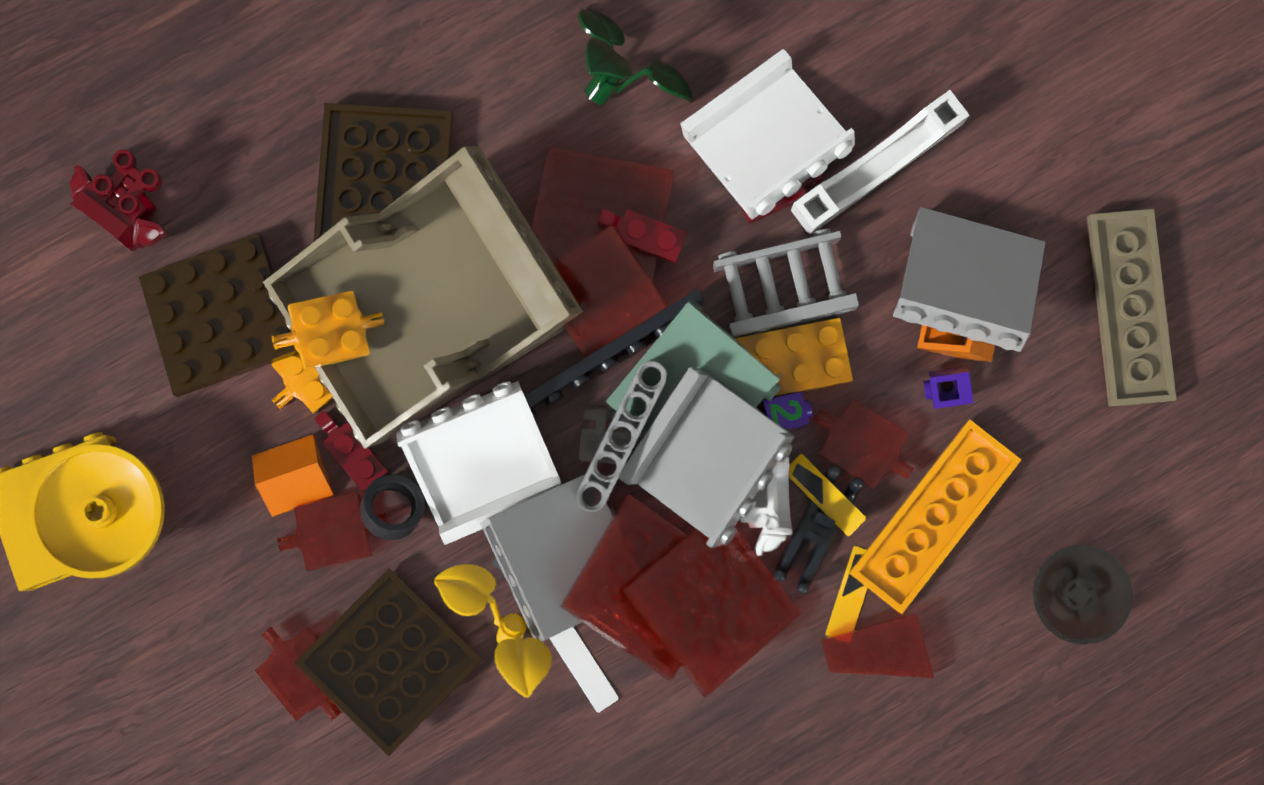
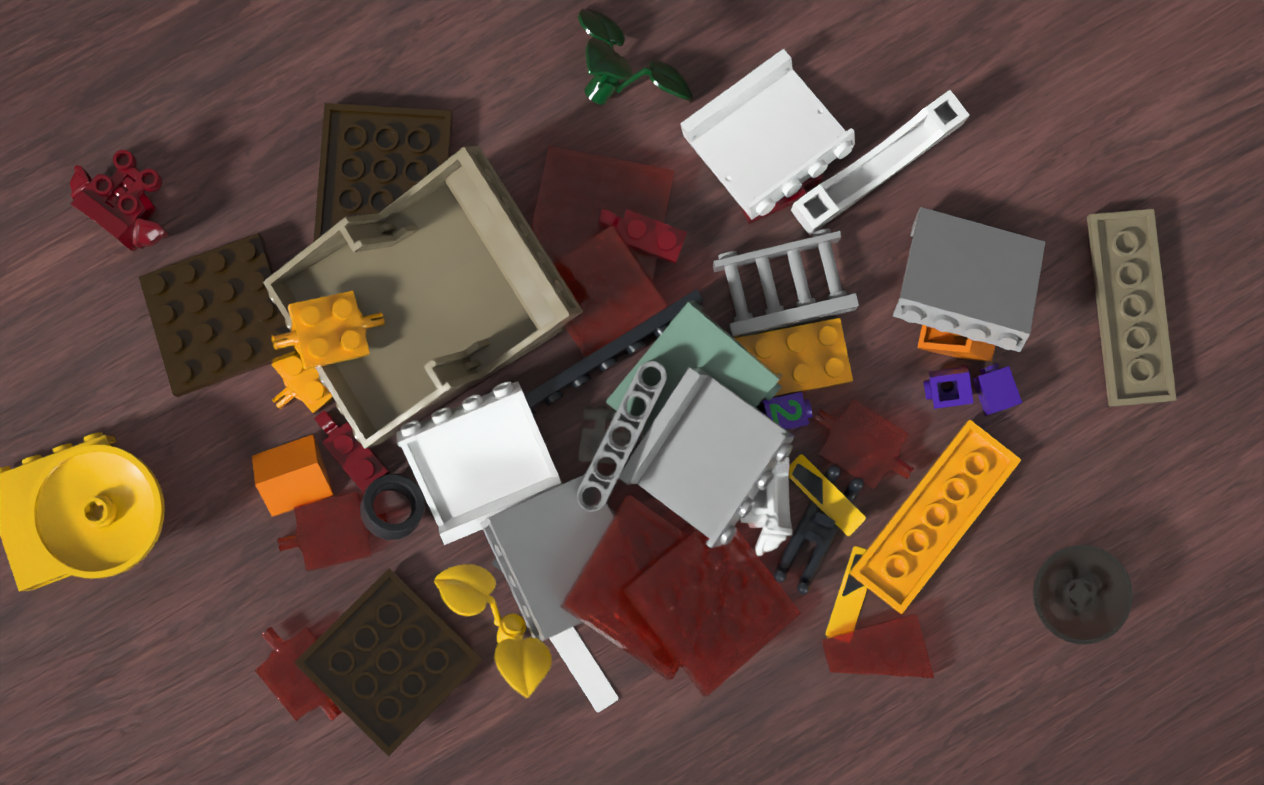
(996, 389): none -> dark purple brick

